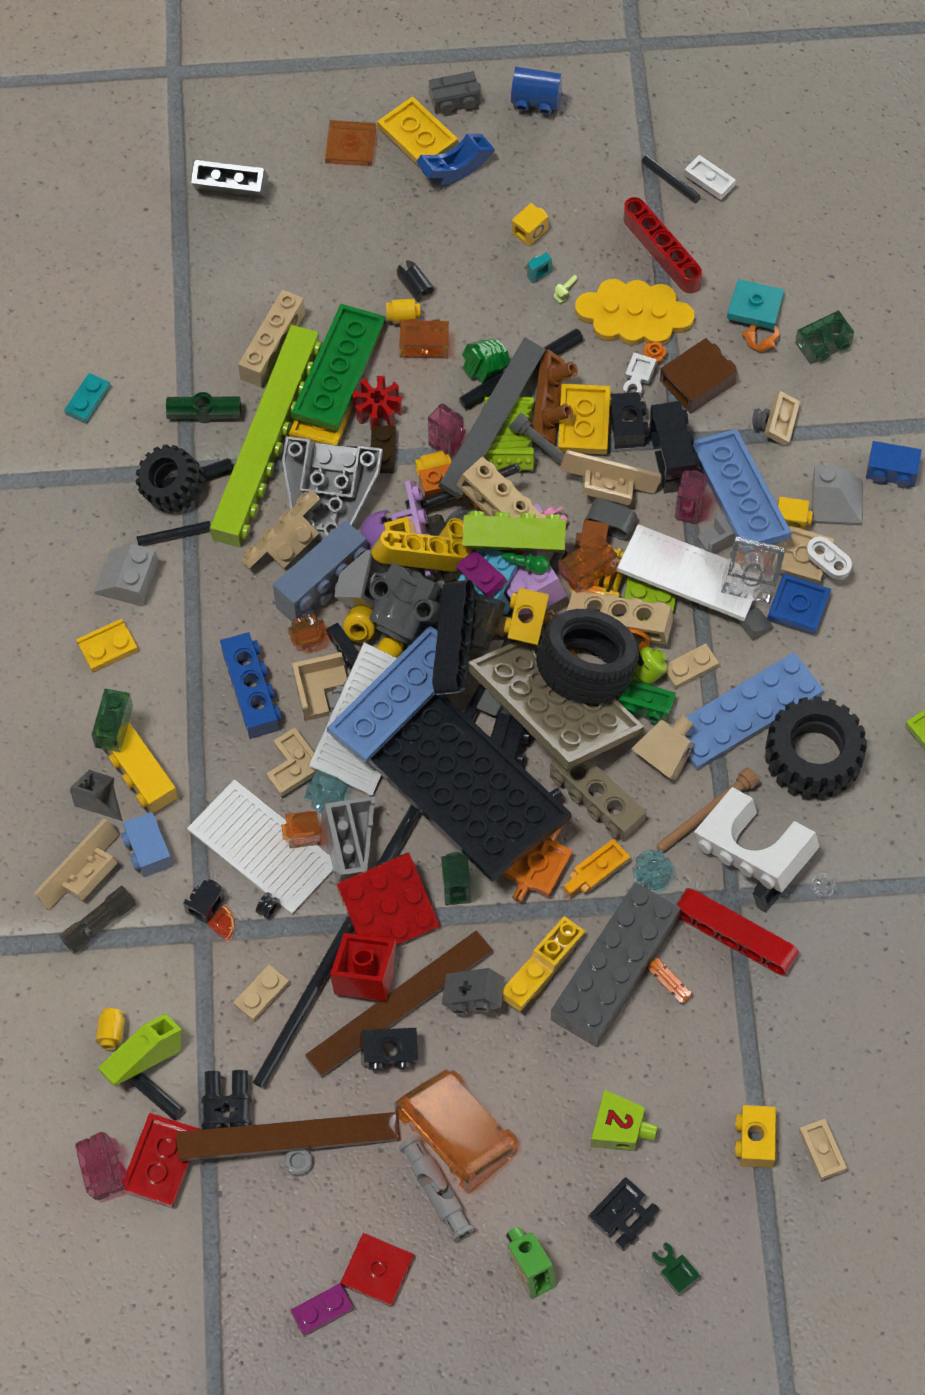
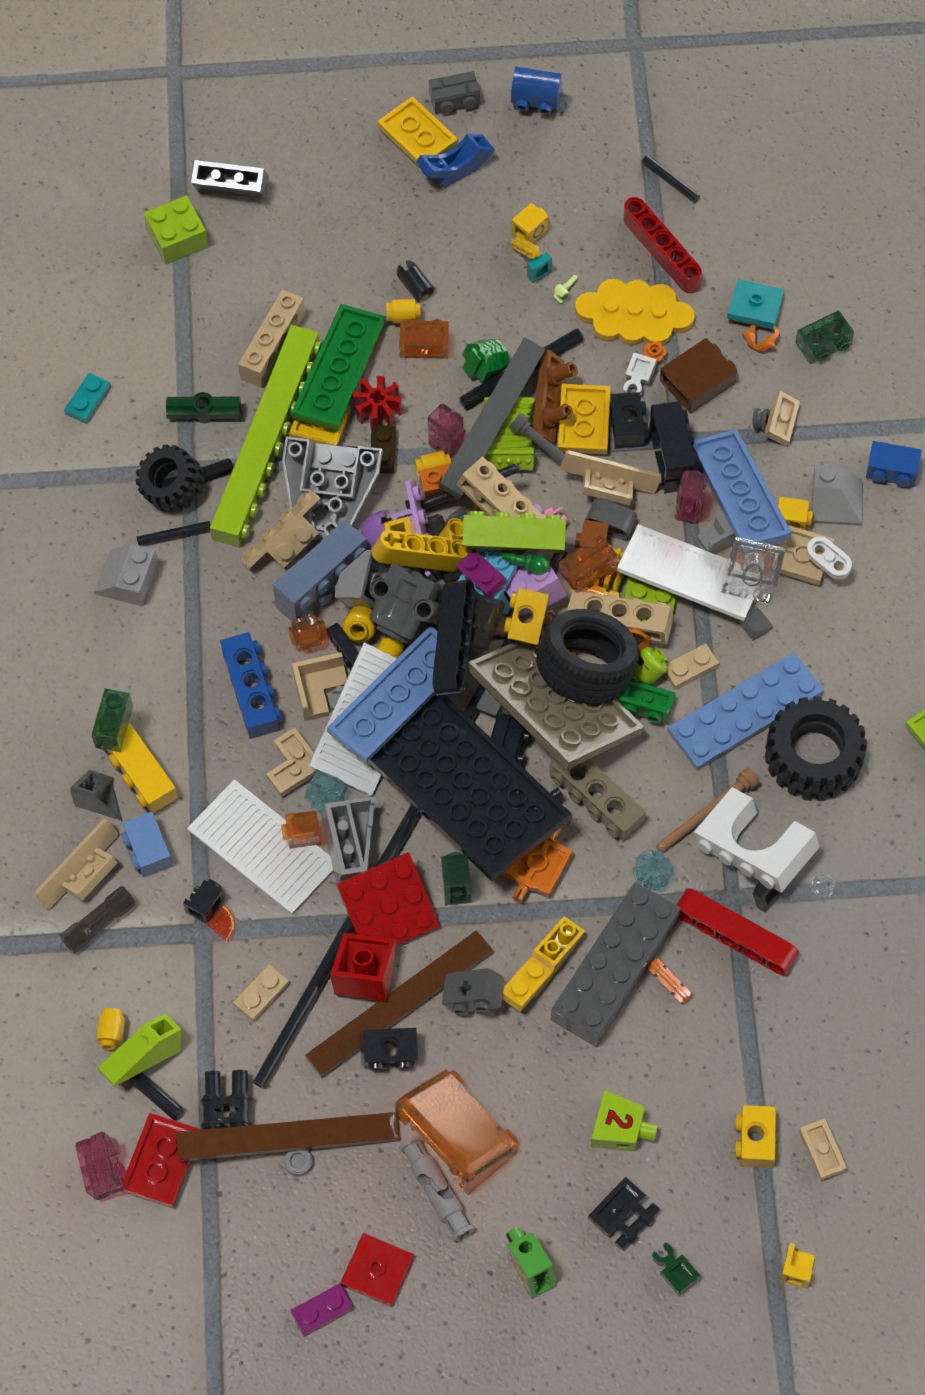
(107, 645): yellow plate -> none
(176, 229): none -> lime brick
(267, 905): black bush -> none
(350, 143): clear orange plate -> none
(525, 247): none -> yellow axle
(596, 868): light orange hinge -> none
(667, 746): tan torso -> none
(709, 177): white plate -> none
(797, 1267): none -> yellow panel
(799, 603): blue plate -> none

